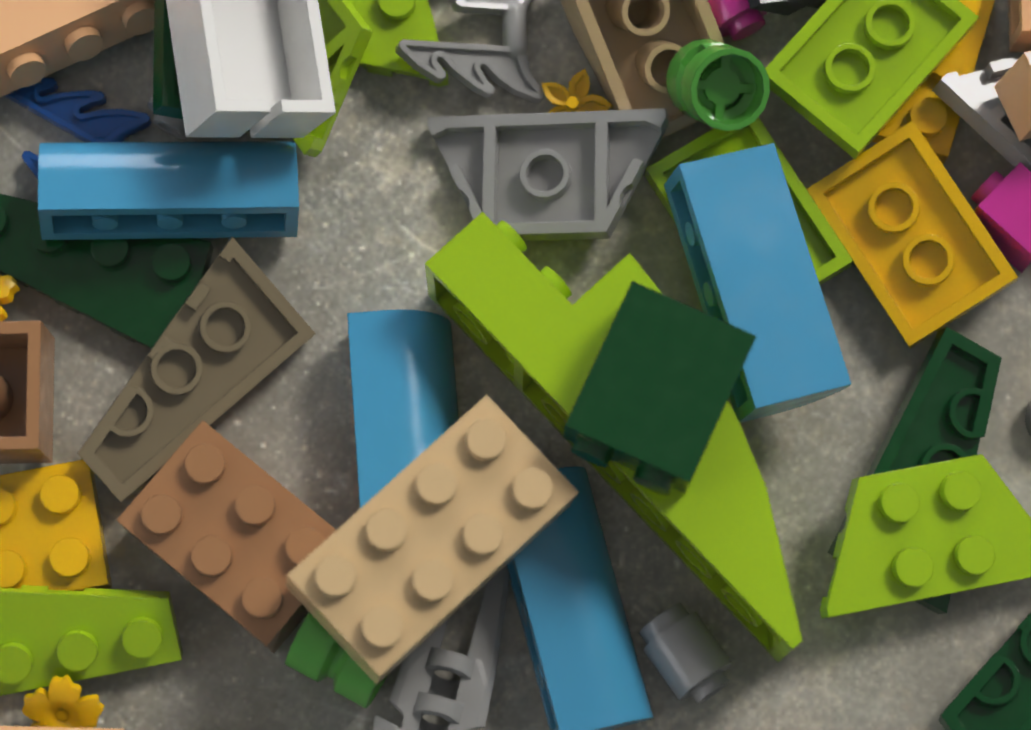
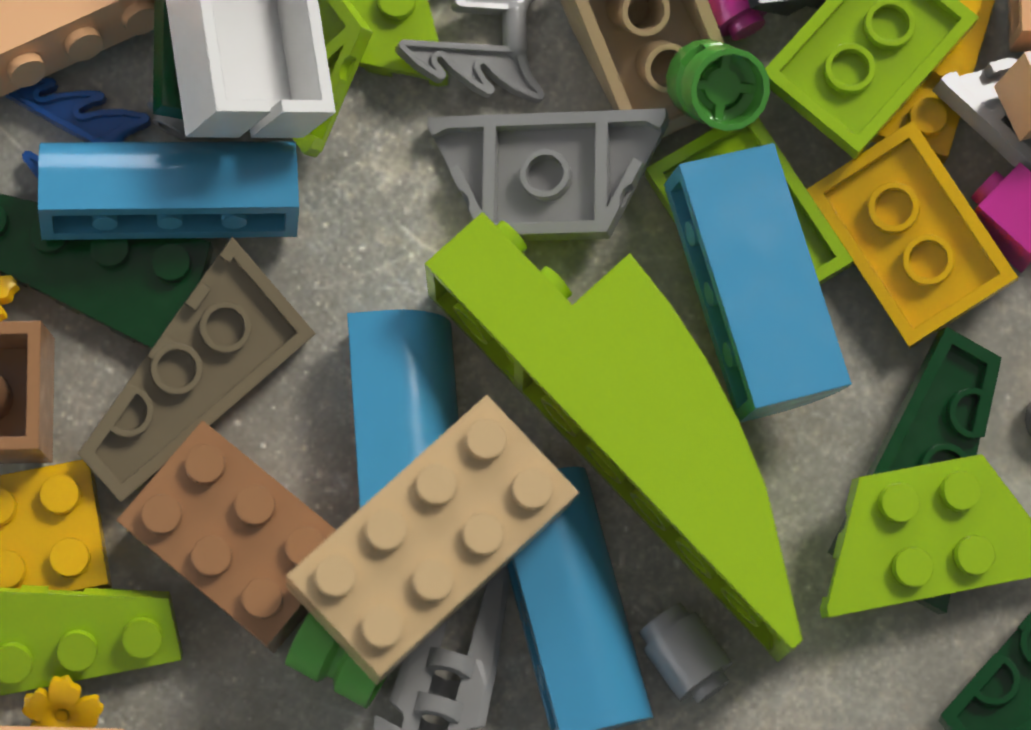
(576, 97): yellow plant -> none
(657, 389): dark green brick -> none

